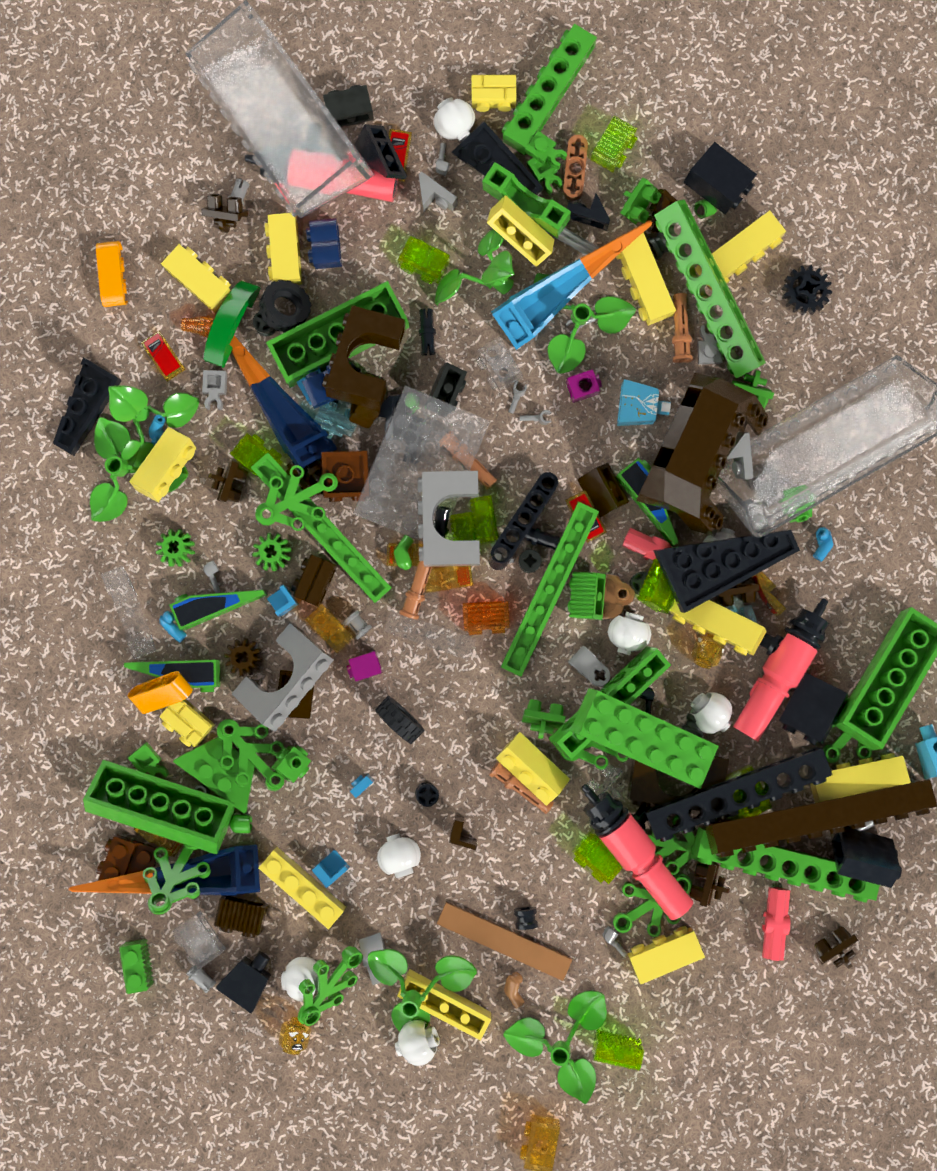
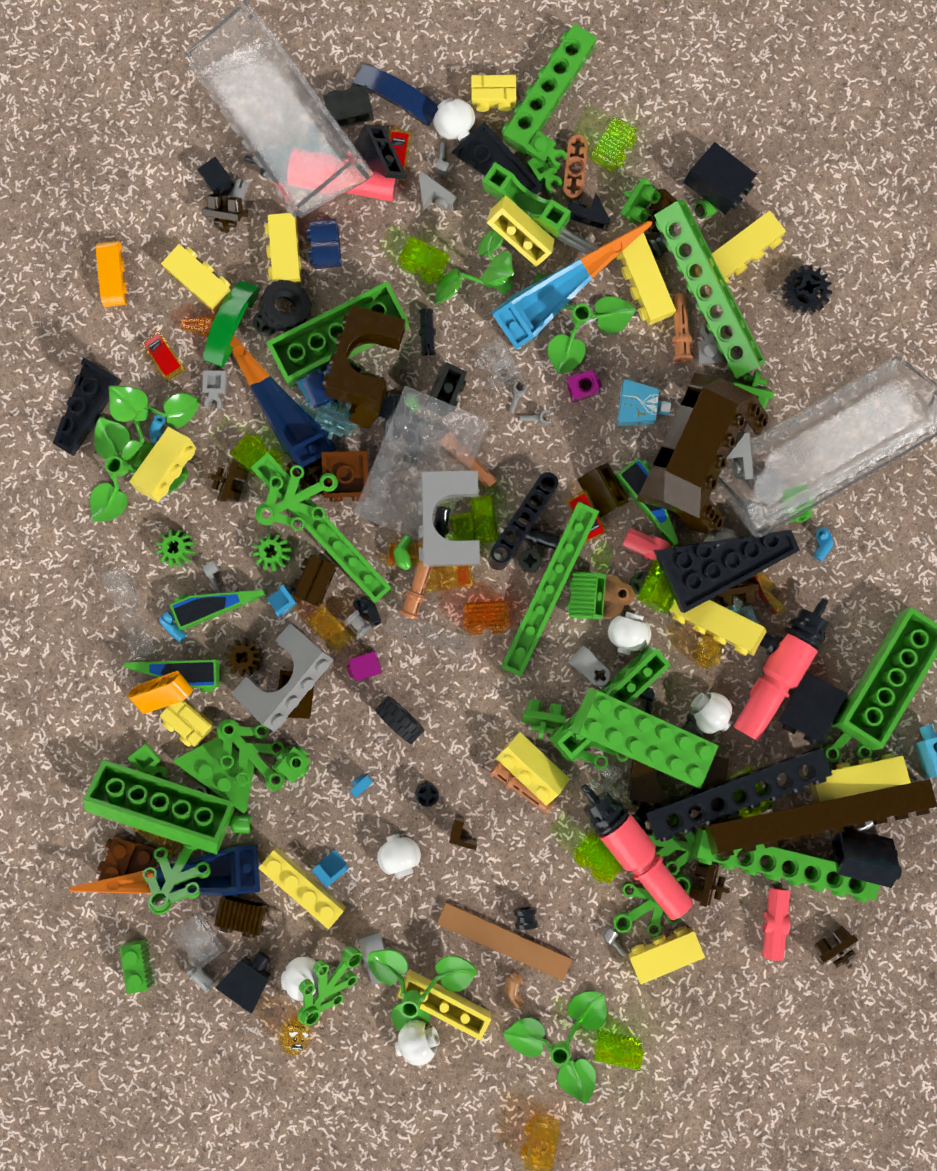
(216, 177): none -> black brick
(368, 608): none -> black arm
(397, 93): none -> dark blue slope

